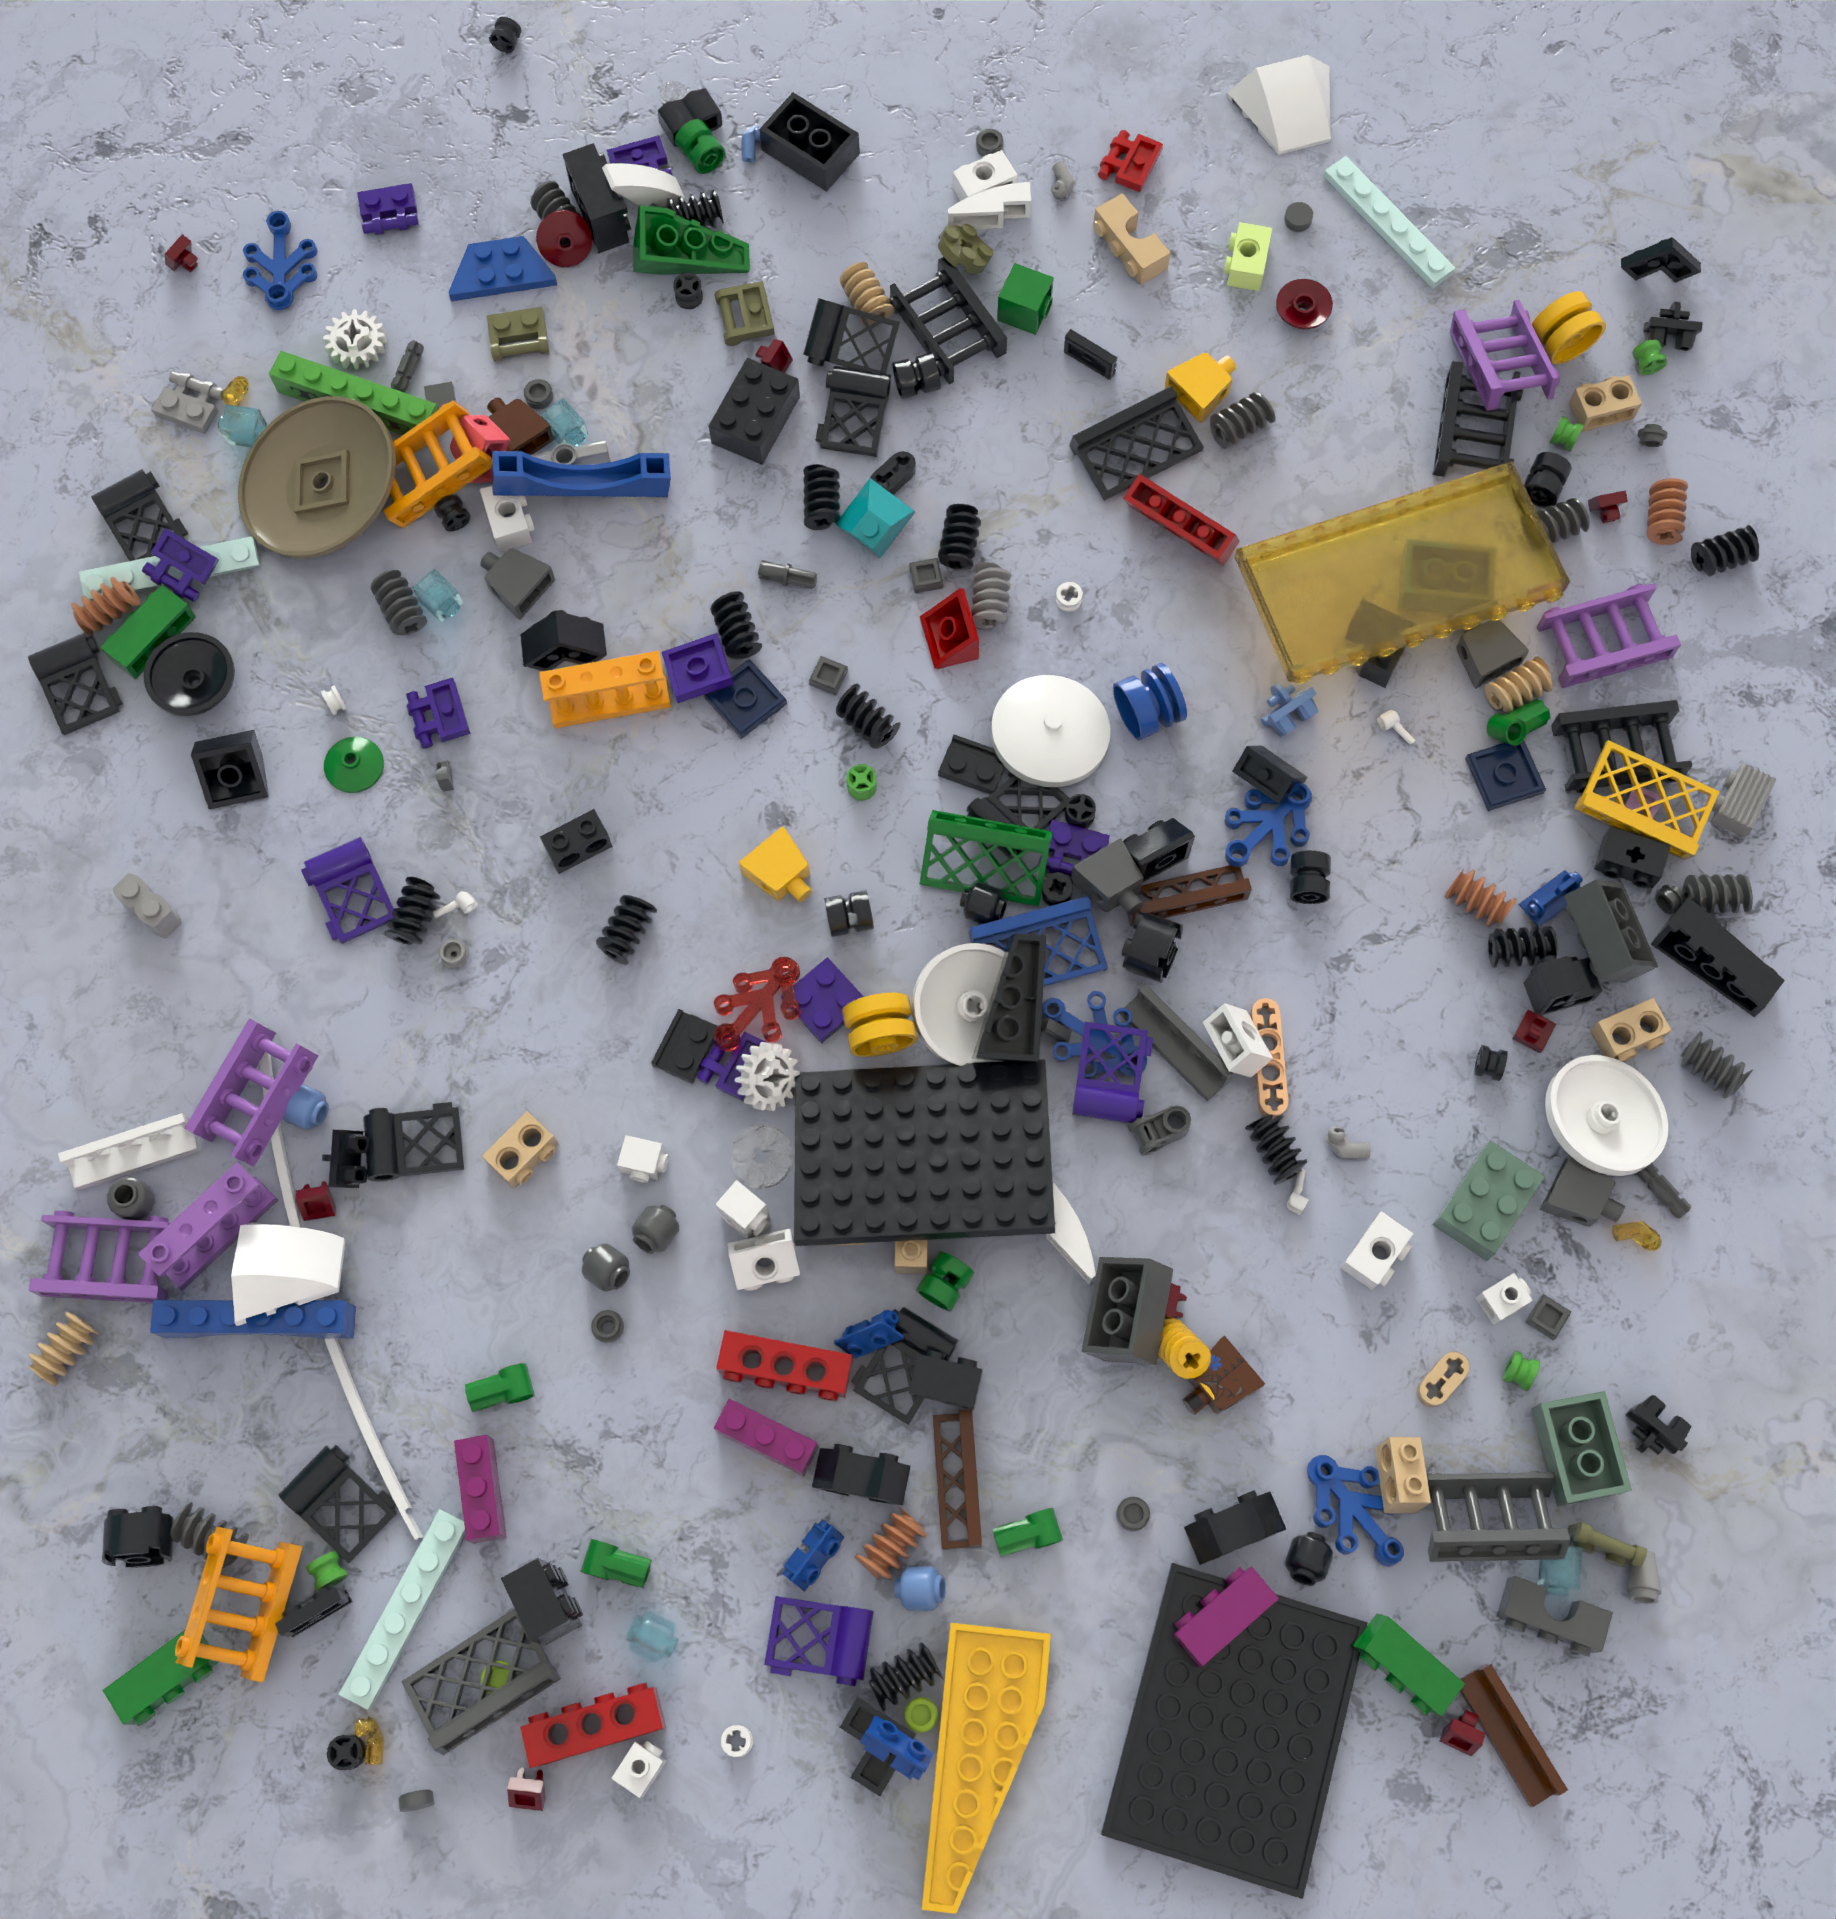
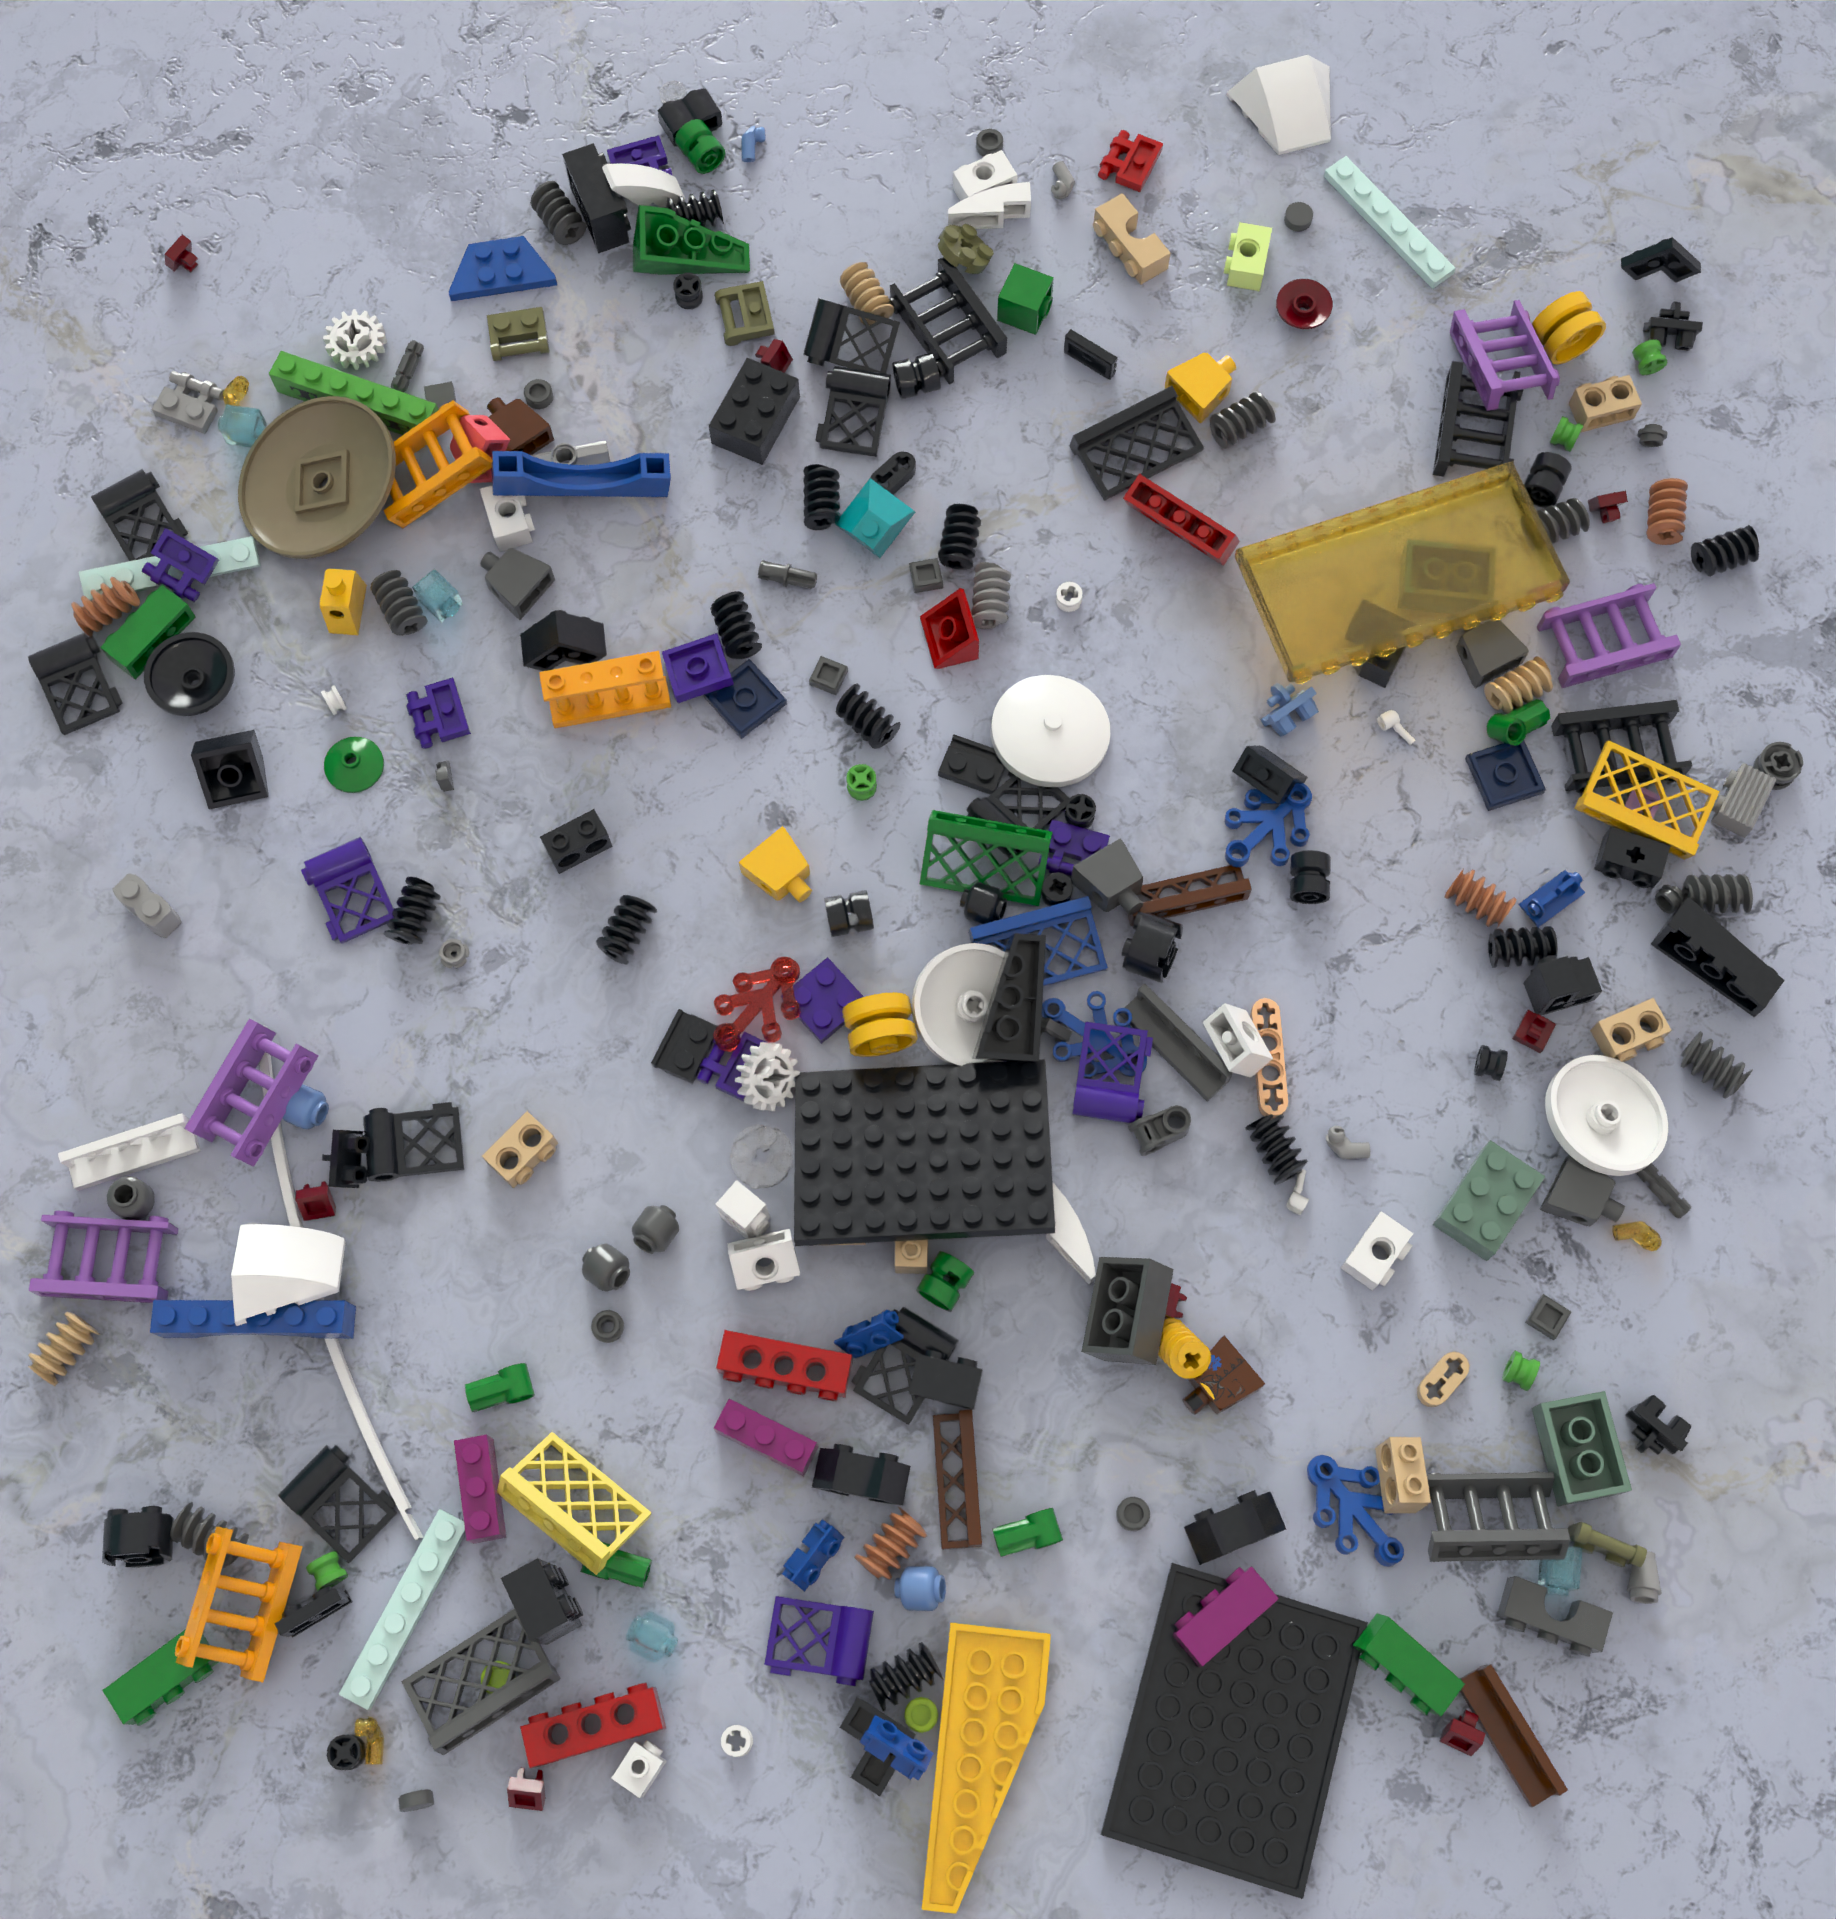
(208, 1226): medium lavender fence -> none
(280, 265): blue plant -> none
(343, 593): none -> yellow torso
(386, 203): dark purple plate -> none
(452, 513): black wheel -> none
(462, 900): white hand -> none
(505, 34): black wheel -> none
(559, 225): dark red dish -> none
(559, 1524): none -> light yellow fence
(565, 423): clear light blue brick -> none
(642, 1159): white brick -> none
(809, 141): black brick -> none
(1149, 701): blue wheel -> none
(1160, 847): black slope -> none
(1309, 1558): black head -> none
(1504, 1298): white brick -> none
(1610, 931): dark grey brick -> none
(1780, 762): none -> dark grey wheel

